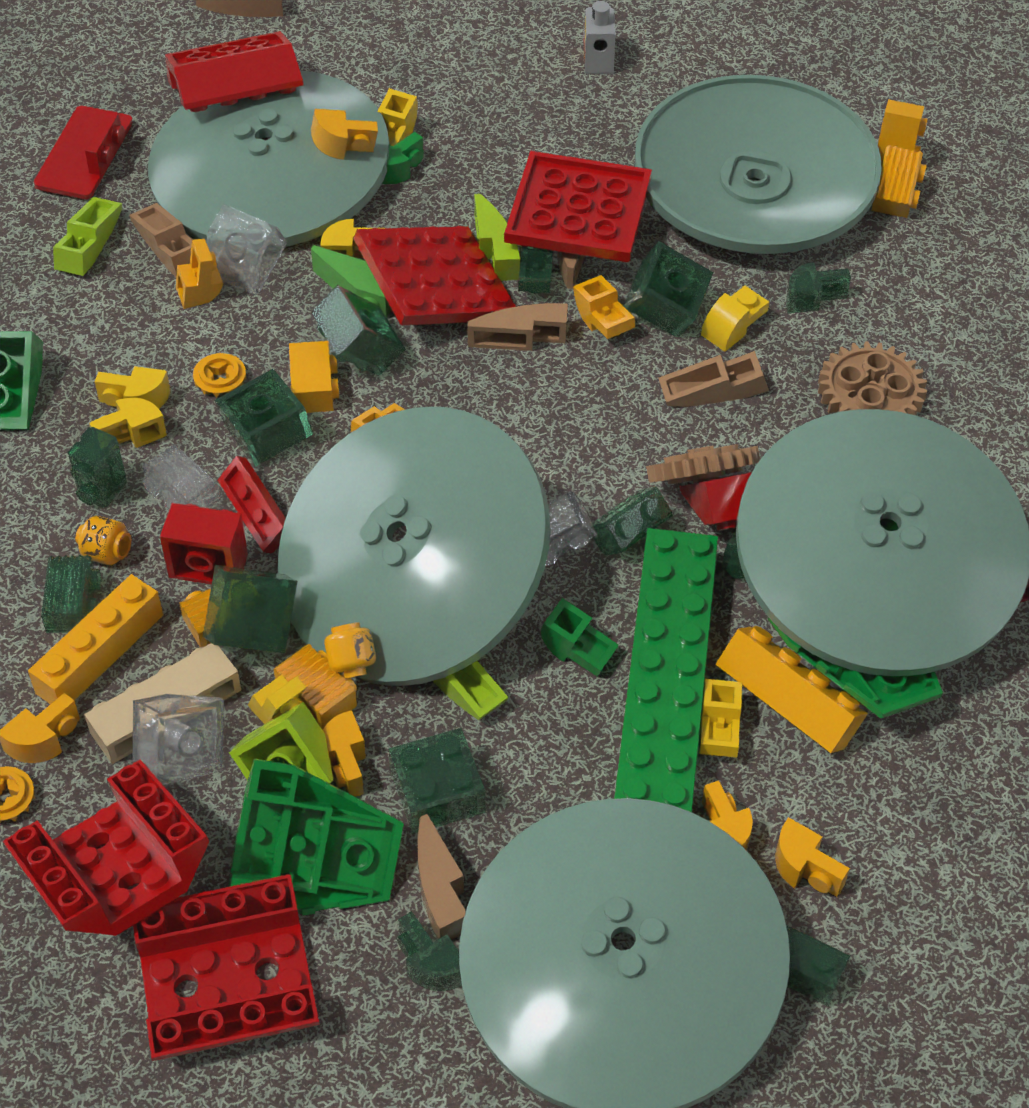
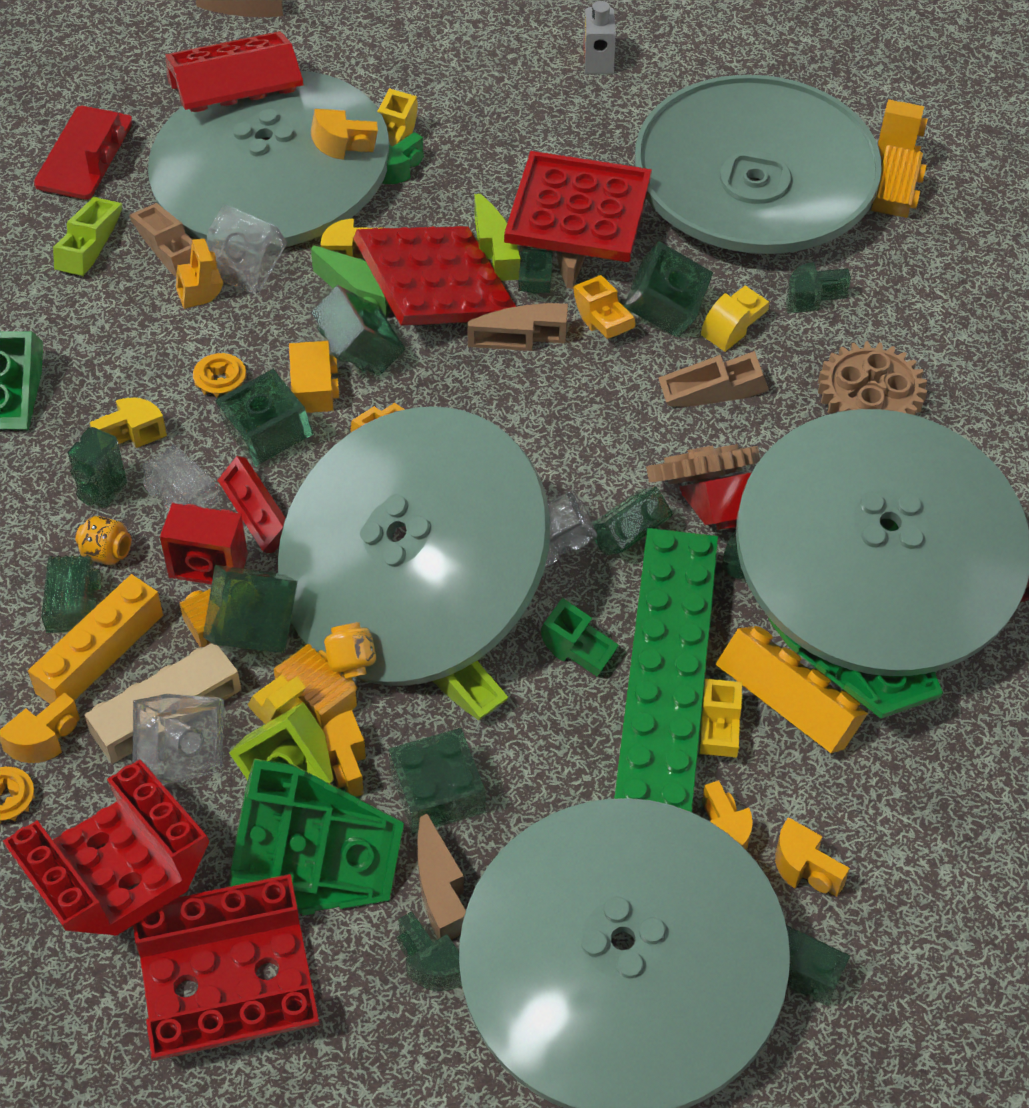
(143, 384): yellow brick -> none

